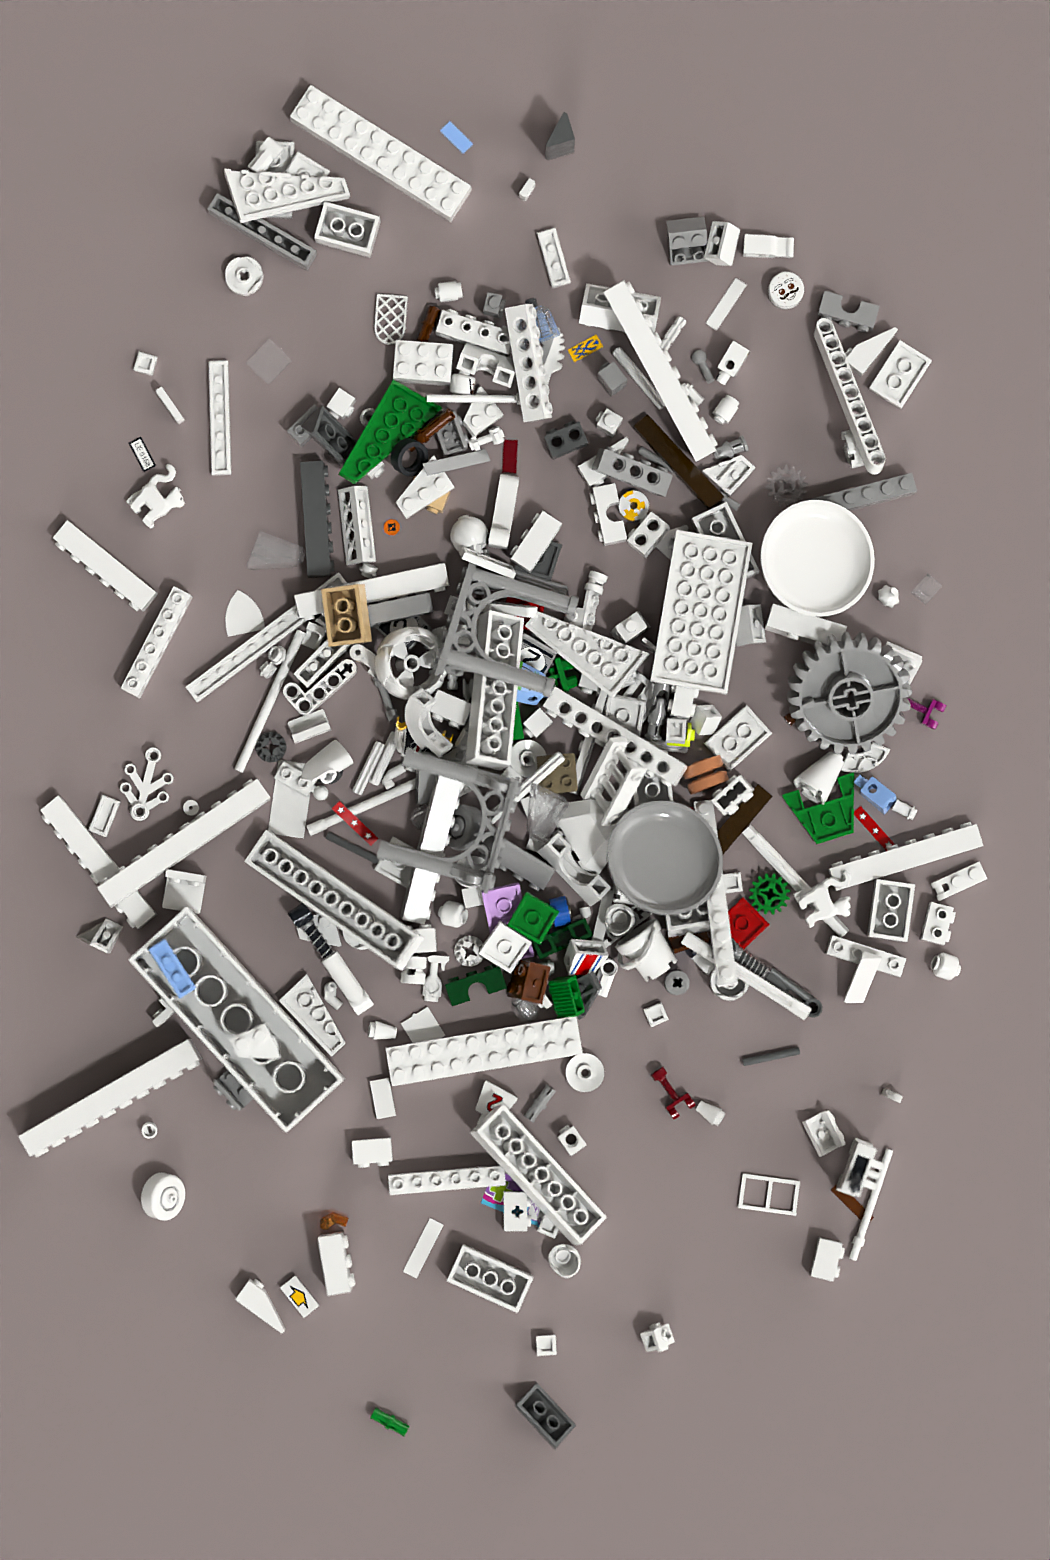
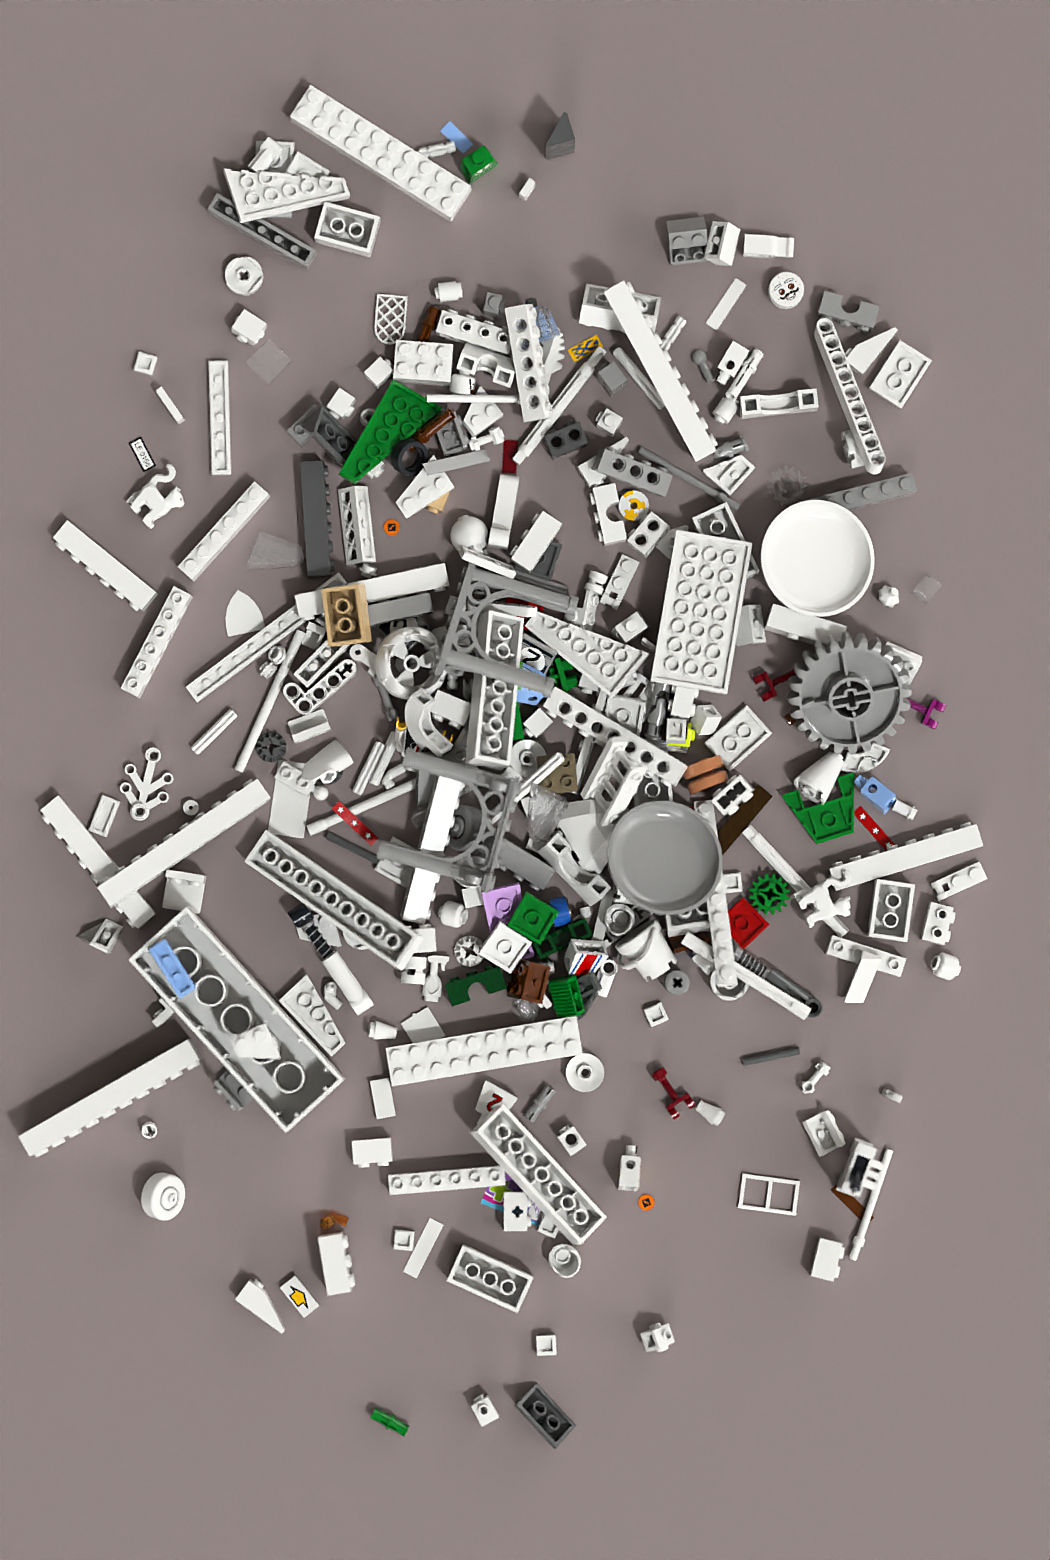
(214, 731): none -> white axle
(224, 531): none -> white brick
(248, 328): none -> white head
(379, 372): none -> white brick
(403, 1240): none -> white tile
(439, 149): none -> white axle
(477, 164): none -> green torso
(484, 1409): none -> white brick
(553, 258): white tile -> none
(559, 406): none -> white piece
(620, 581): none -> white plate
(629, 1177): none -> white torso
(646, 1202): none -> orange sticker
(678, 462): dark brown tile -> none
(694, 395): white pin -> none
(748, 368): none -> white pin
(770, 405): none -> white arch
(771, 683): none -> dark red bar
(808, 1086): none -> white bar

